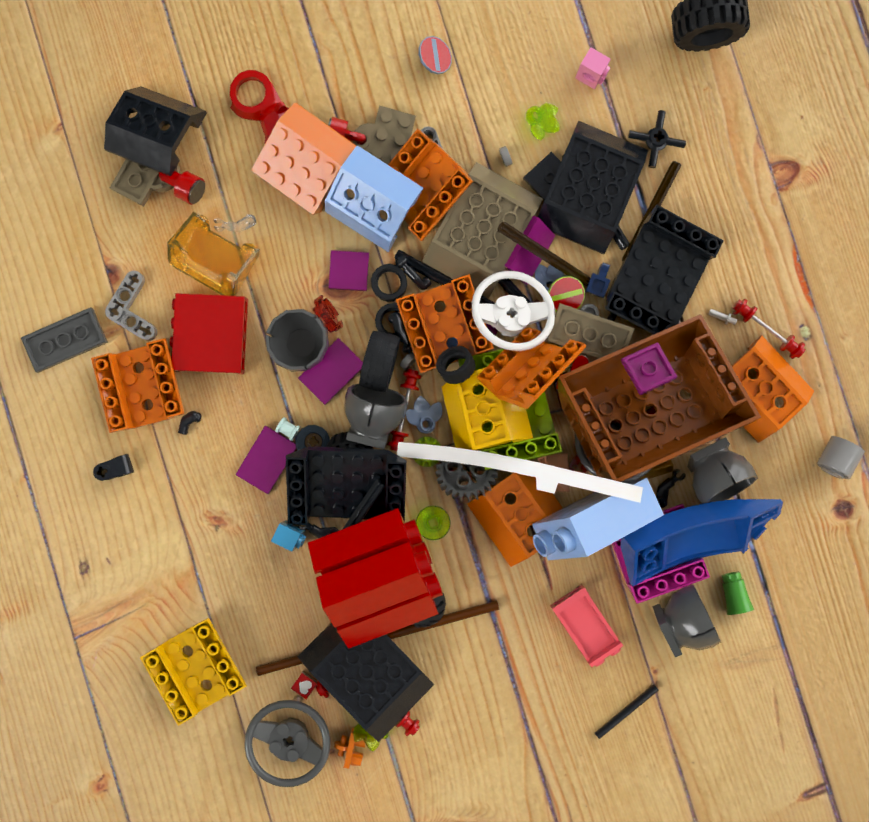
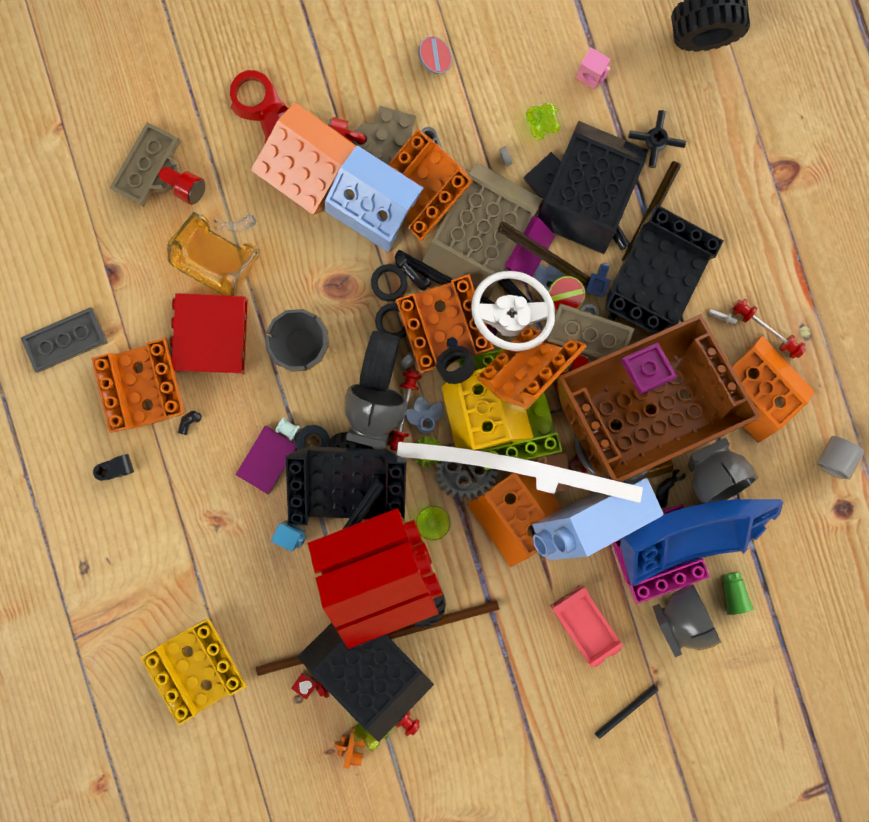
(124, 312): light grey beam -> none
(142, 136): black slope -> none
(275, 734): dark grey piece -> none
(317, 531): black arm -> none
(329, 314): clear red plate -> none
(332, 373): magenta tile -> none
(349, 270): magenta tile -> none
(398, 325): black arm -> none

